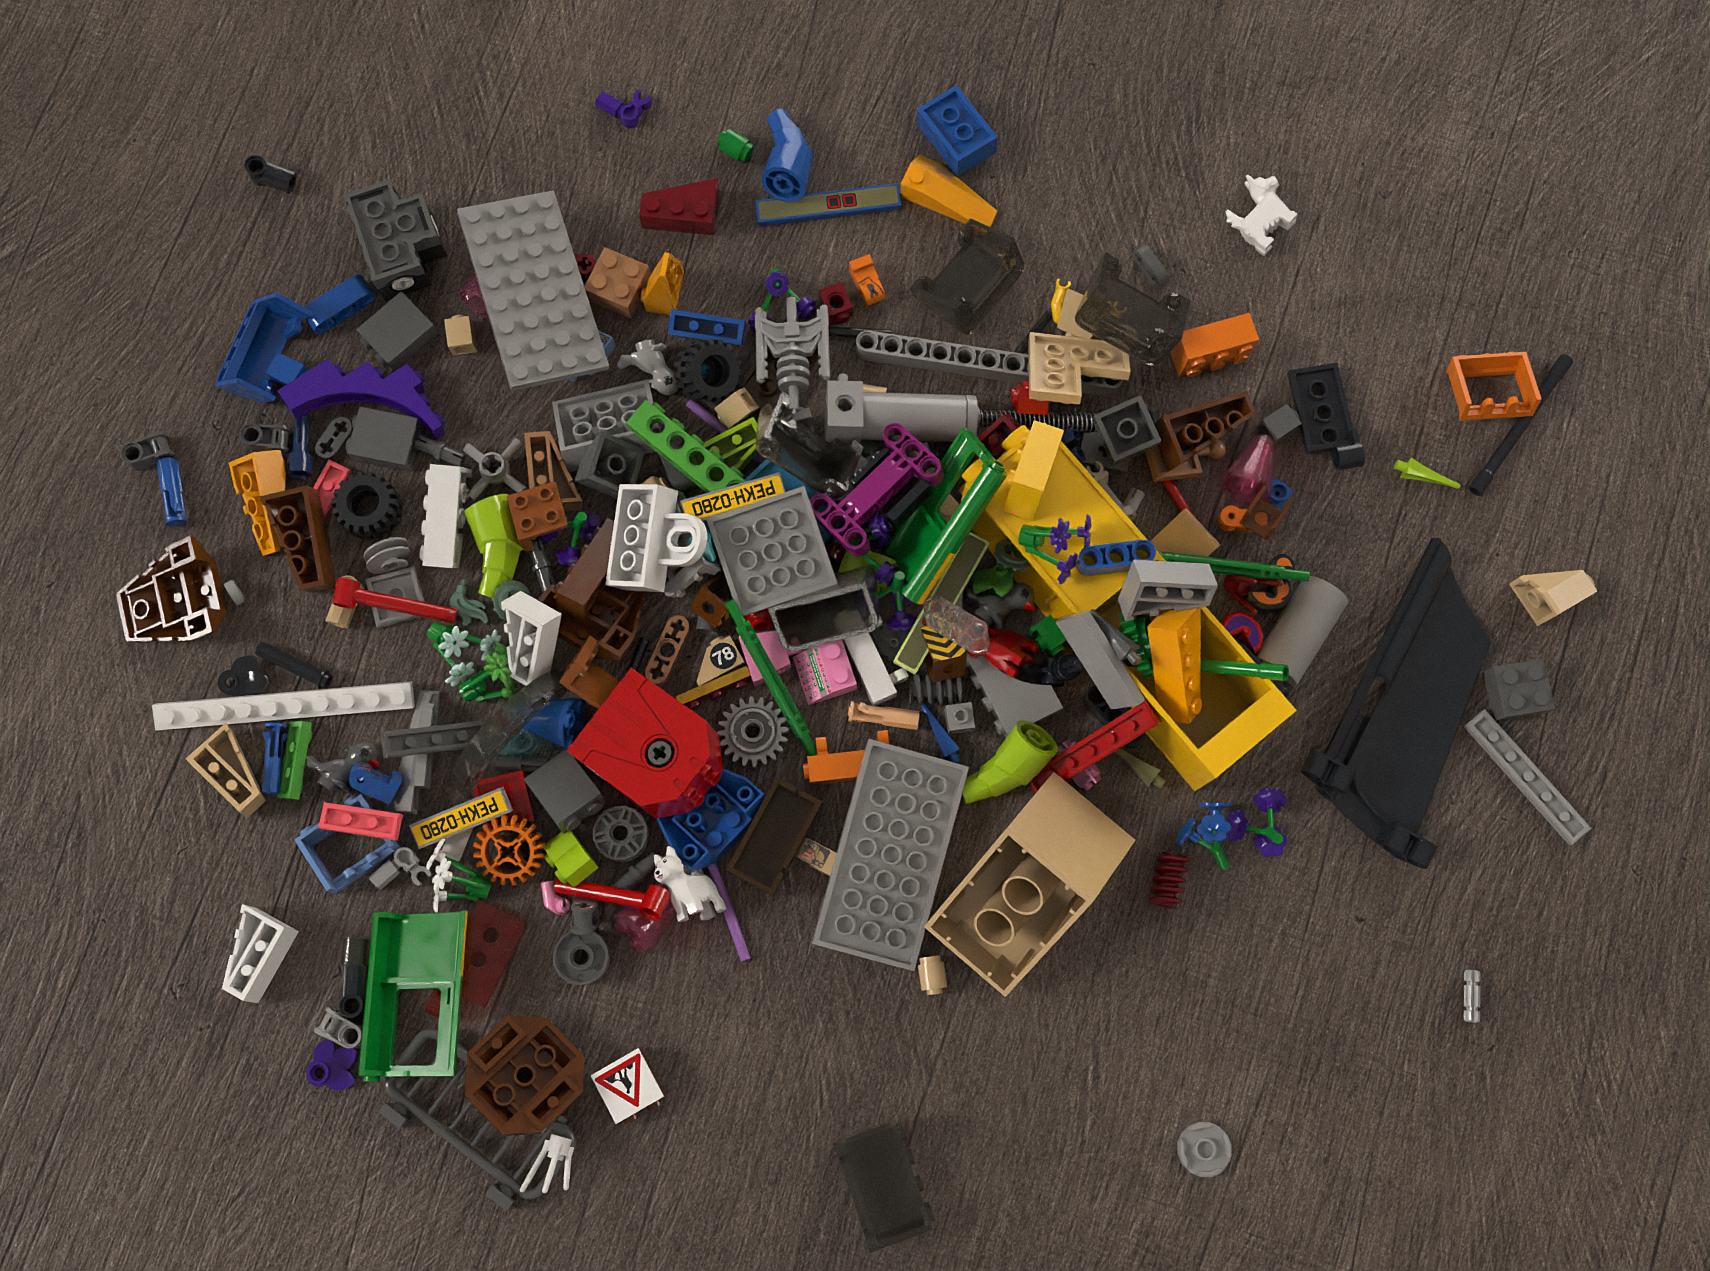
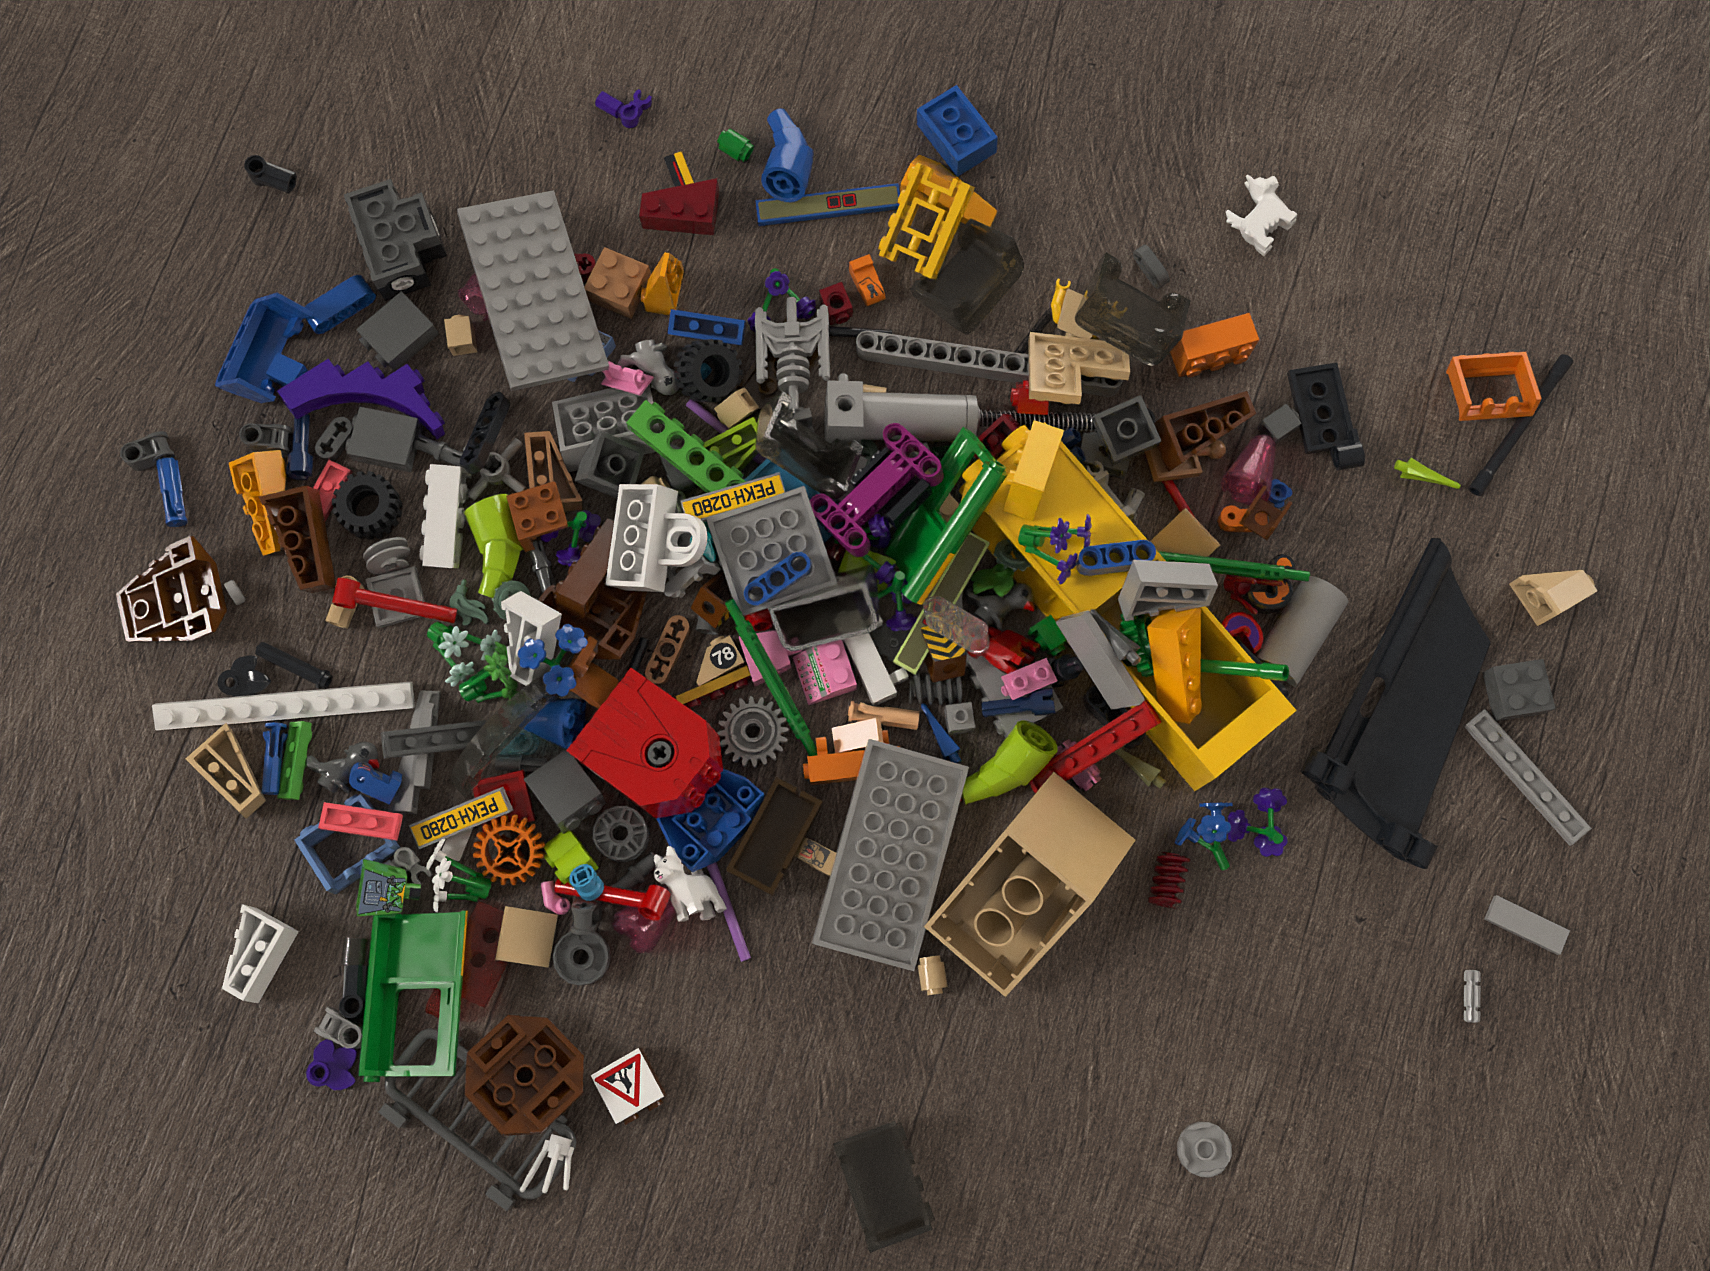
(383, 889): none -> torso
(485, 433): none -> black beam
(526, 937): none -> tan tile
(559, 679): none -> blue plant
(586, 882): none -> dark azure wheel
(626, 379): none -> bright pink hinge
(678, 169): none -> sticker
(766, 585): none -> blue beam
(855, 735): none -> light nougat tile
(906, 214): none -> yellow fence
(1028, 679): none -> bright pink hinge
(1038, 702): none -> dark blue piece
(1527, 925): none -> light grey tile

